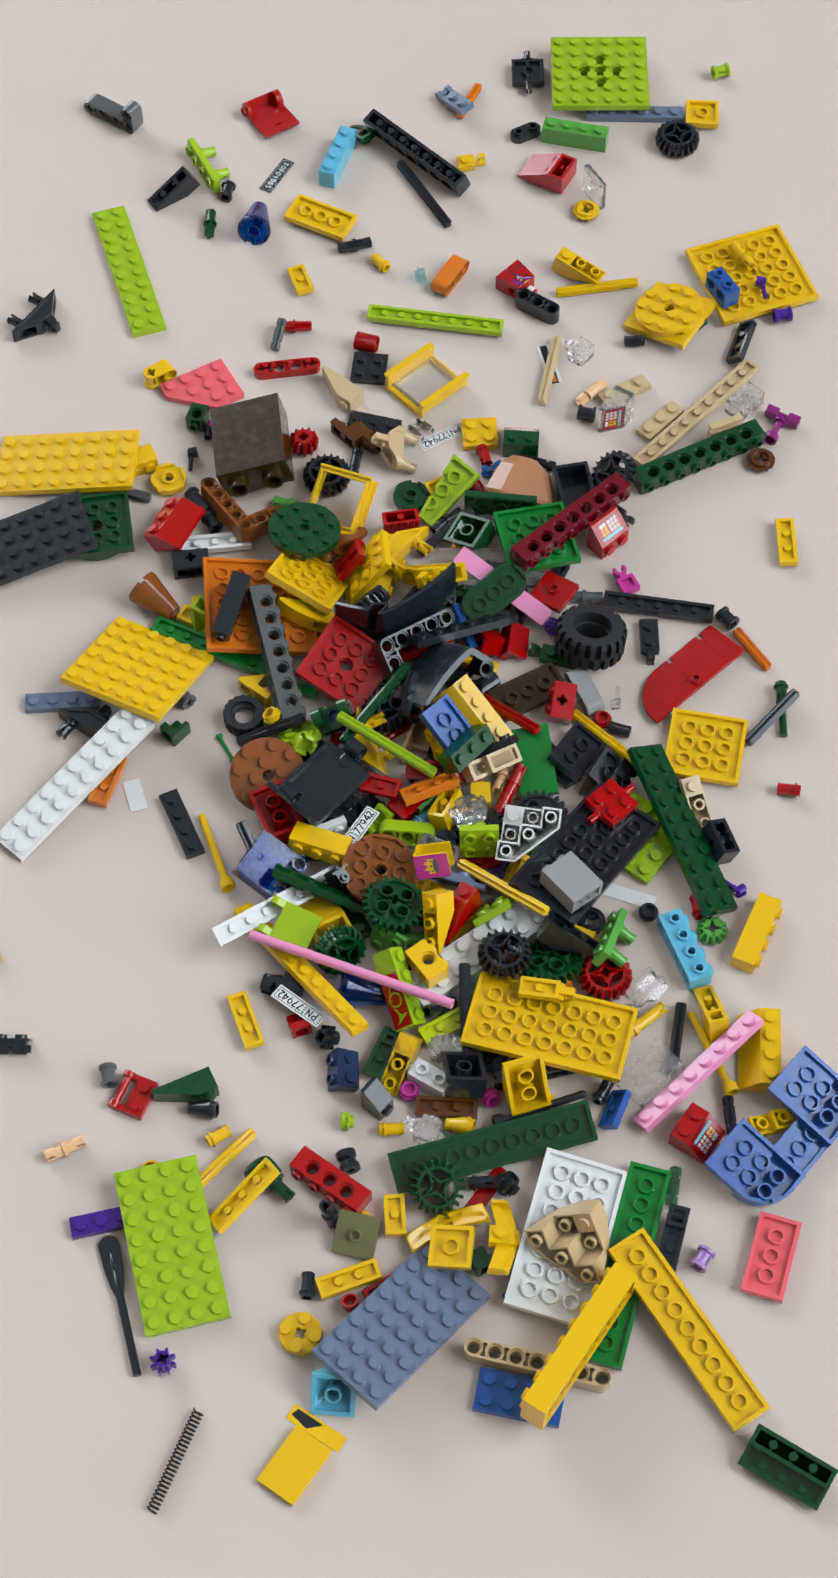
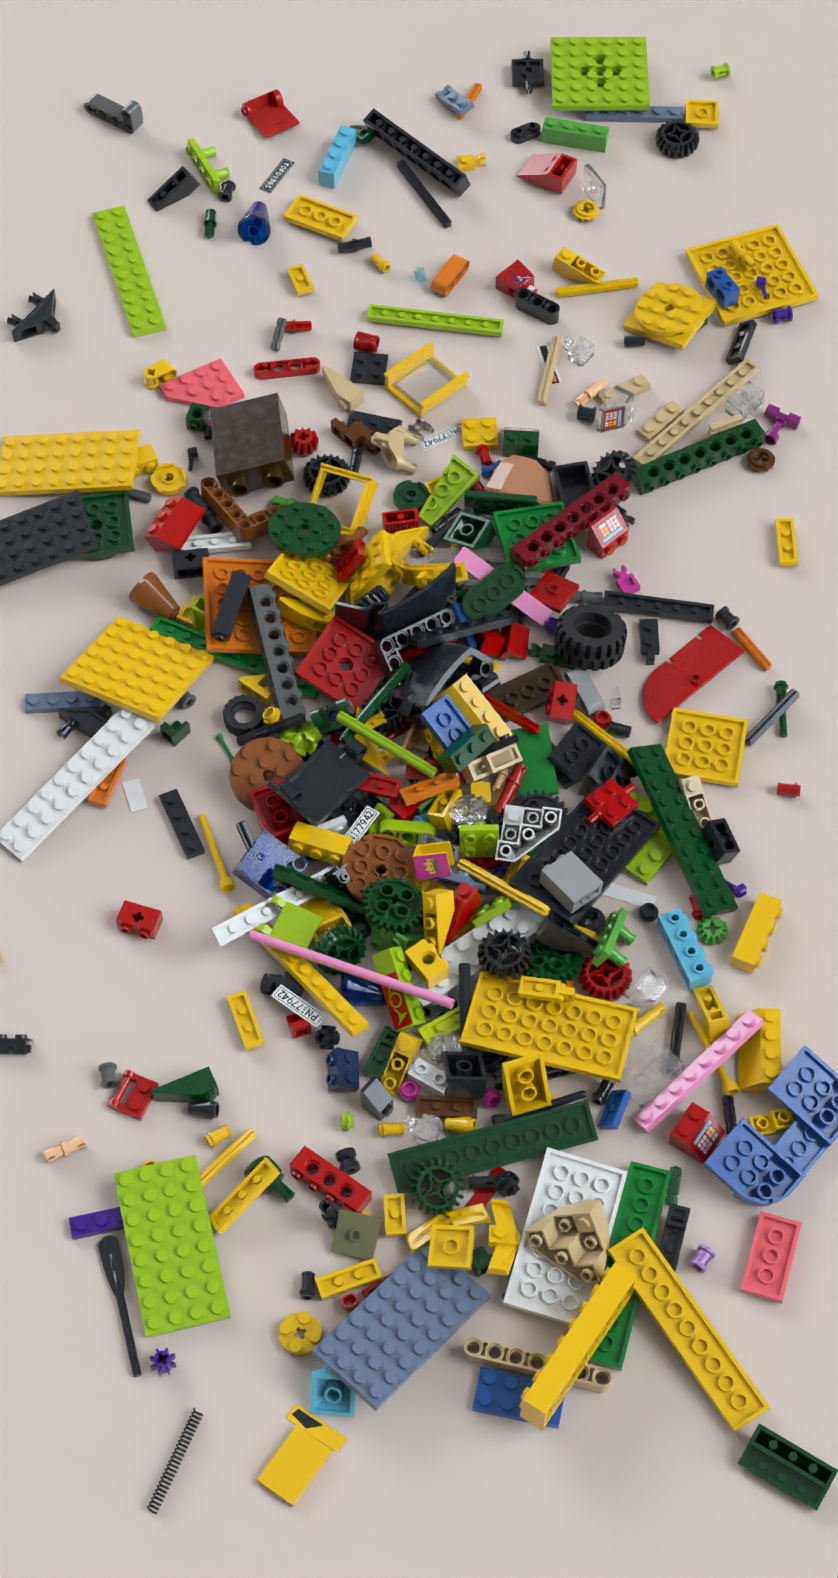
(139, 920): none -> red brick

